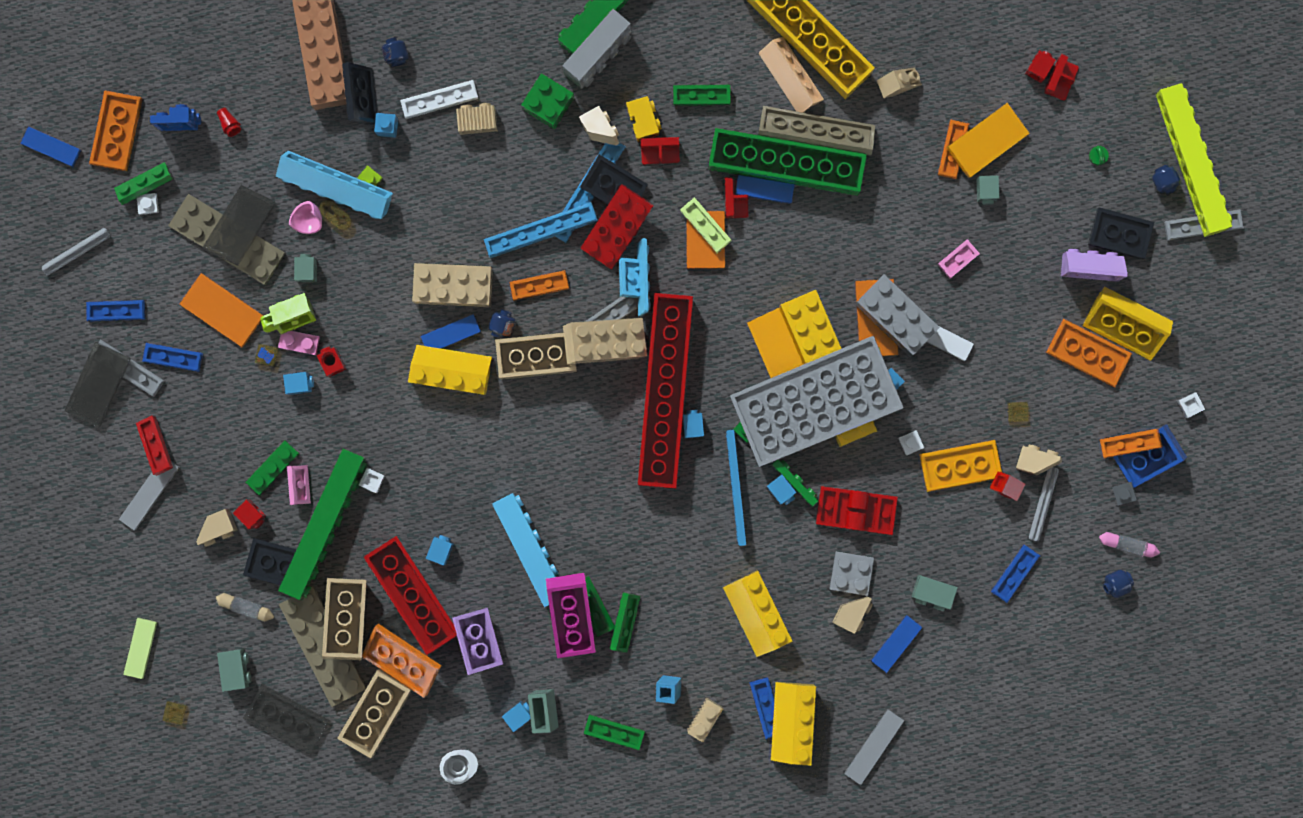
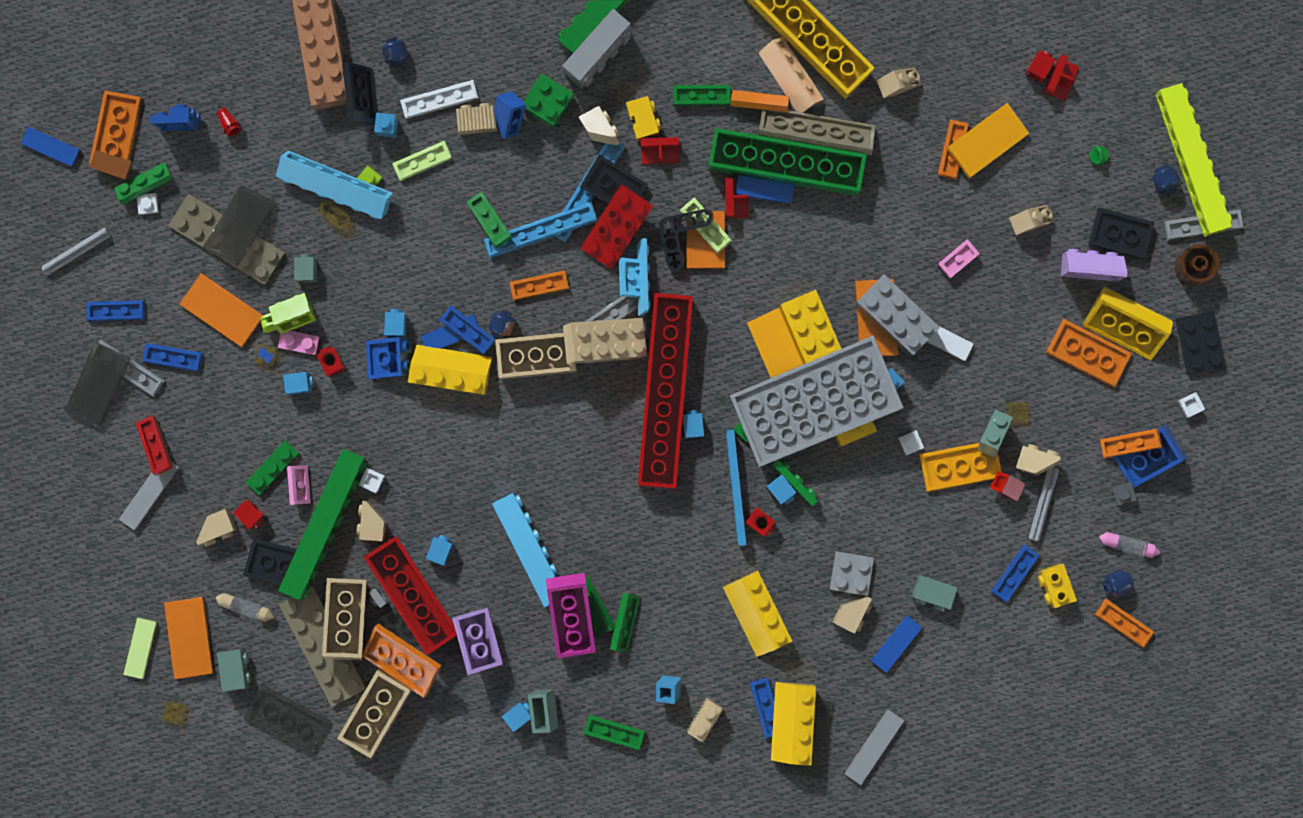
(111, 165): none -> dark orange tile
(188, 637): none -> orange tile
(306, 218): bright pink helmet -> none
(372, 523): none -> tan slope
(377, 598): none -> light grey plate
(388, 358): none -> blue plate
(395, 323): none -> dark azure brick
(422, 161): none -> yellowish green tile
(452, 285): tan brick -> none
(458, 766): white piece -> none
(467, 330): none -> blue tile
(489, 220): none -> green plate
(509, 114): none -> blue slope
(678, 227): none -> black beam
(751, 521): none -> red brick
(759, 101): none -> orange tile
(856, 510): red plate -> none
(987, 189): sand green brick -> none
(995, 433): none -> sand green brick
(1031, 219): none -> tan slope
(1057, 586): none -> yellow brick
(1124, 623): none -> orange tile
(1199, 254): none -> reddish brown brick
(1200, 342): none -> black plate

